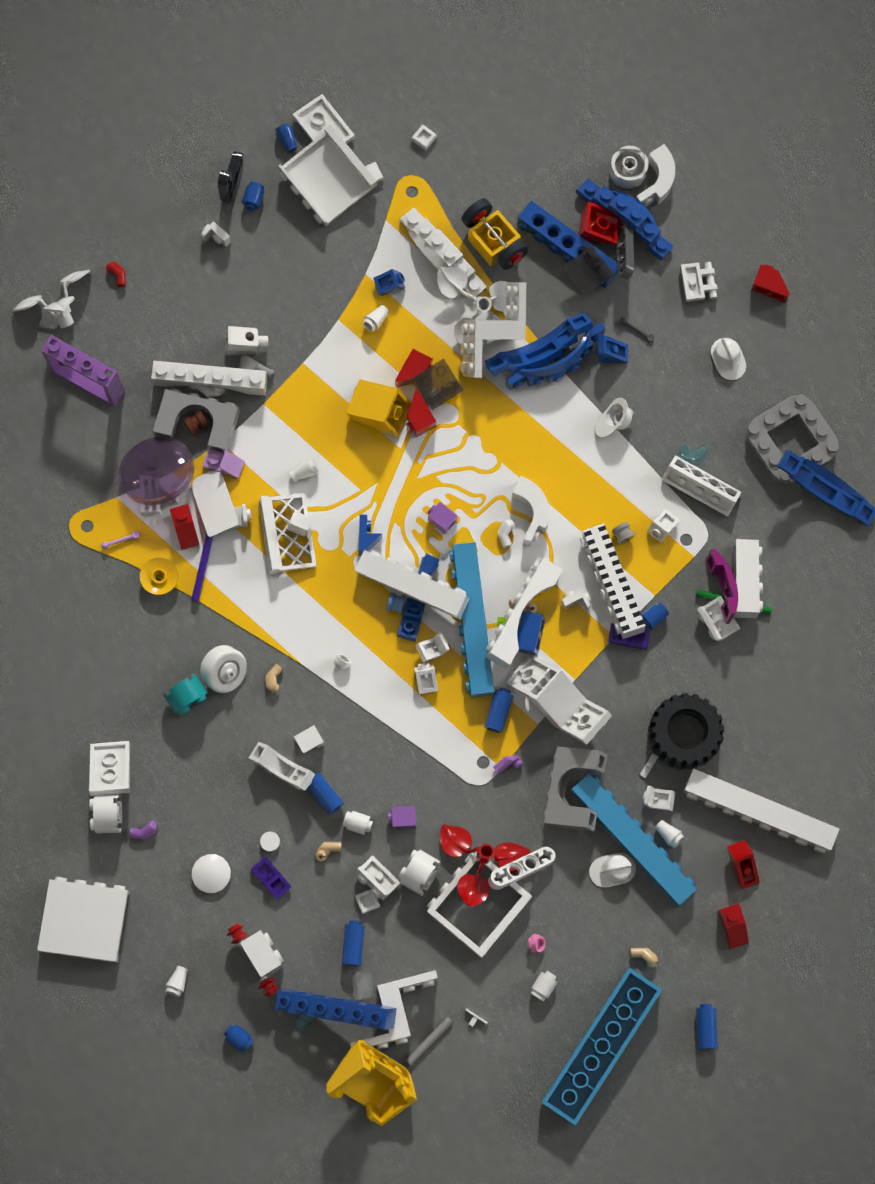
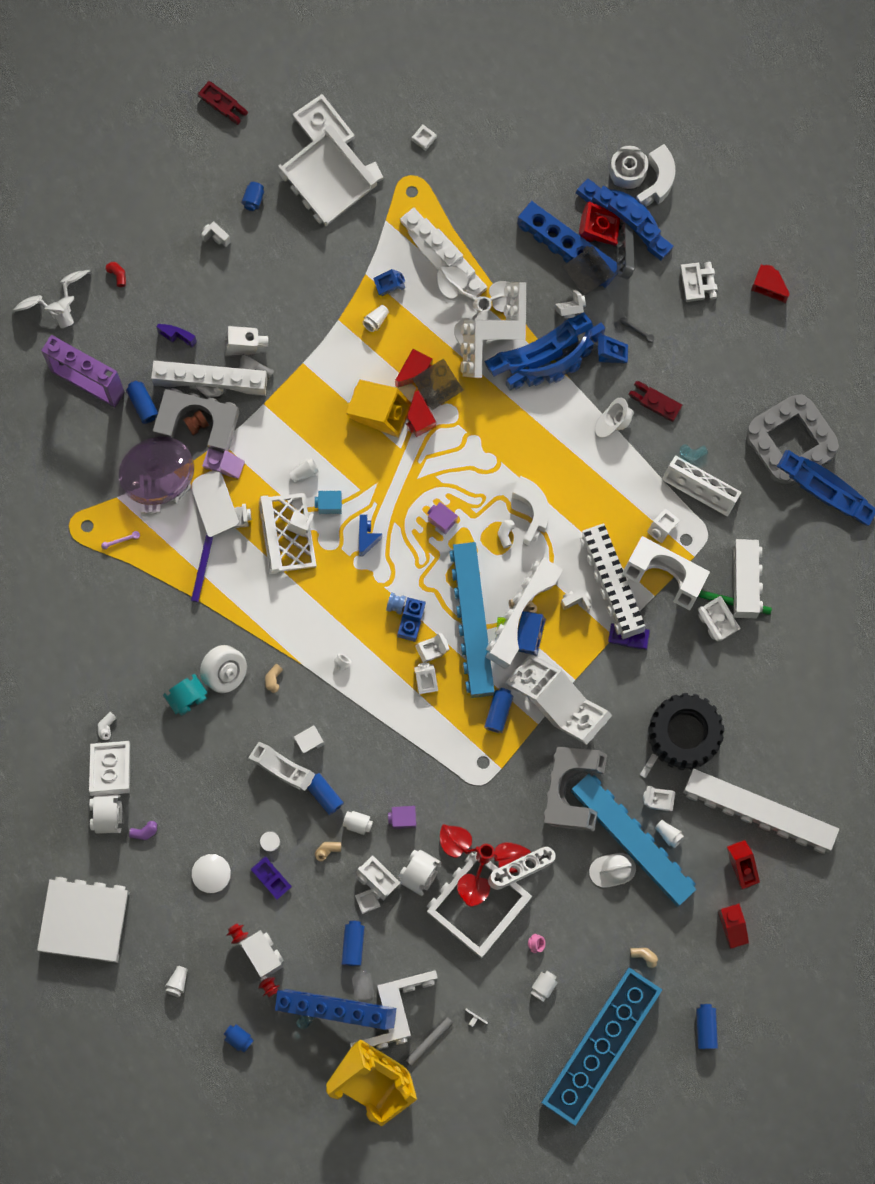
(104, 726): none -> white arm
(142, 402): none -> blue brick
(156, 567): yellow dish -> none
(172, 332): none -> dark purple slope
(184, 527): red slope -> none
(221, 101): none -> dark red hinge
(228, 179): black beam -> none
(286, 137): blue cone -> none
(329, 502): none -> dark azure brick
(412, 584): white brick -> none
(428, 564): blue cone -> none
(493, 235): brick -> none
(507, 761): medium lavender arm -> none
(570, 308): none -> white bracket
(623, 533): light grey wheel -> none
(654, 615): blue brick -> none
(656, 401): none -> dark red hinge
(688, 575): none -> white arch
(718, 566): magenta slope -> none
(728, 358): white piece -> none

